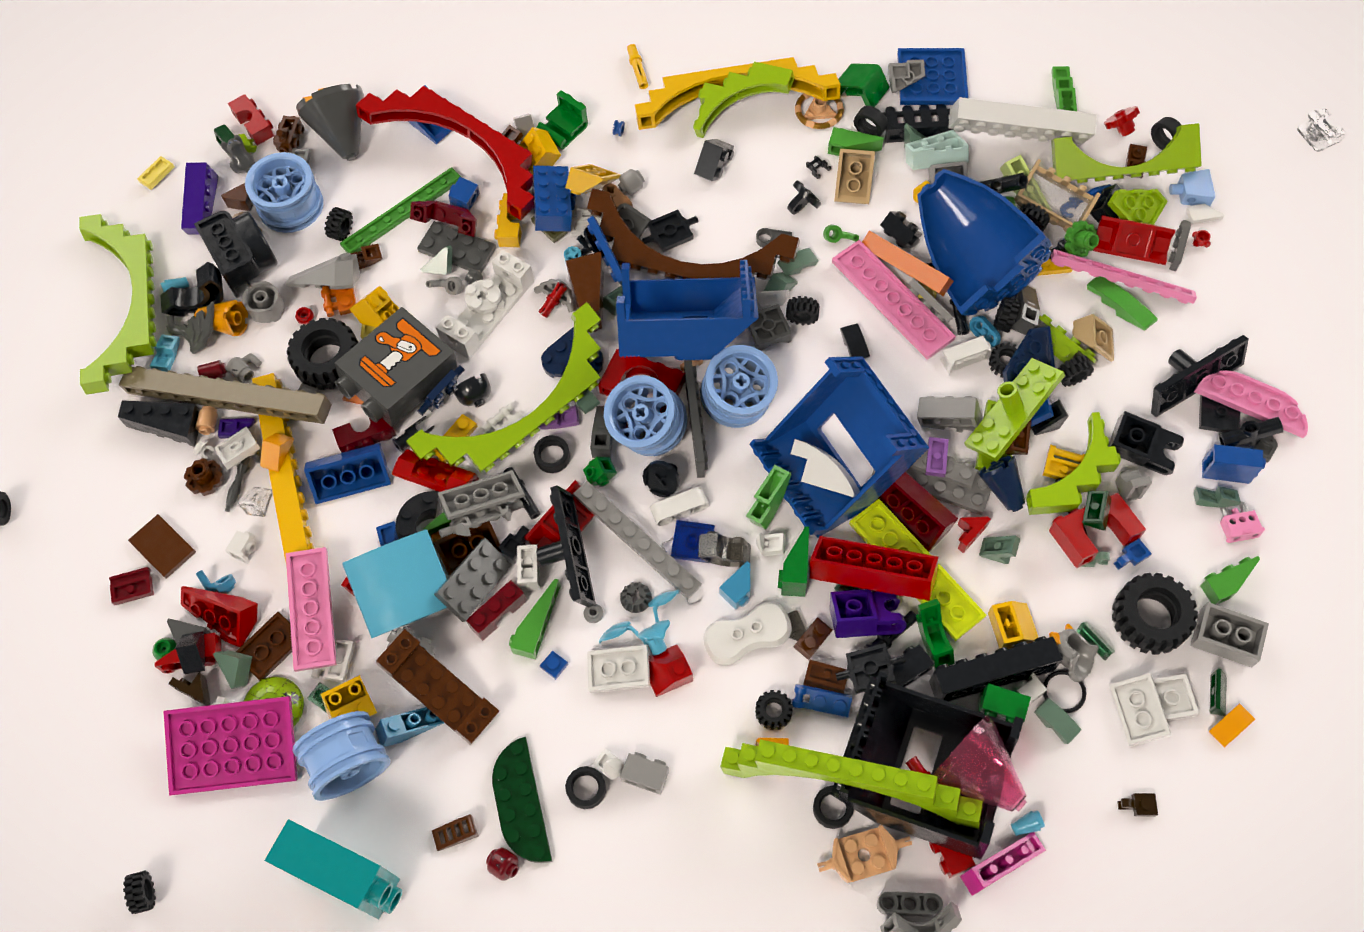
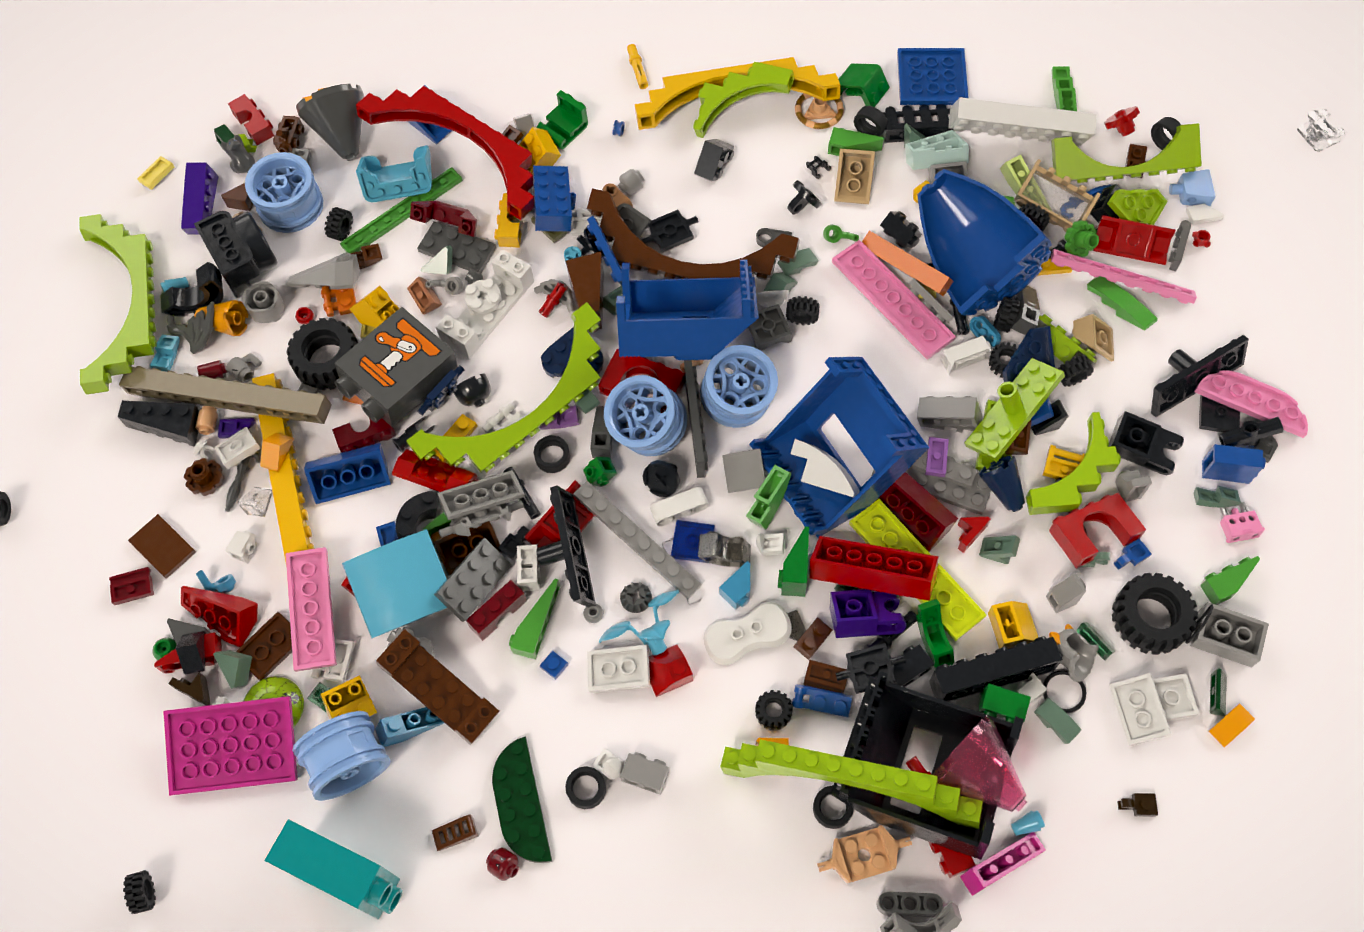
(396, 180): none -> medium azure windscreen
(423, 296): none -> nougat slope
(463, 193): blue head -> none
(588, 176): yellow slope -> none
(743, 470): none -> light grey slope
(854, 341): black slope -> none
(905, 74): light grey slope -> none
(1007, 183): black piece -> none
(1066, 593): none -> light grey slope
(1097, 509): dark green slope -> none
(1208, 612): none -> black piece

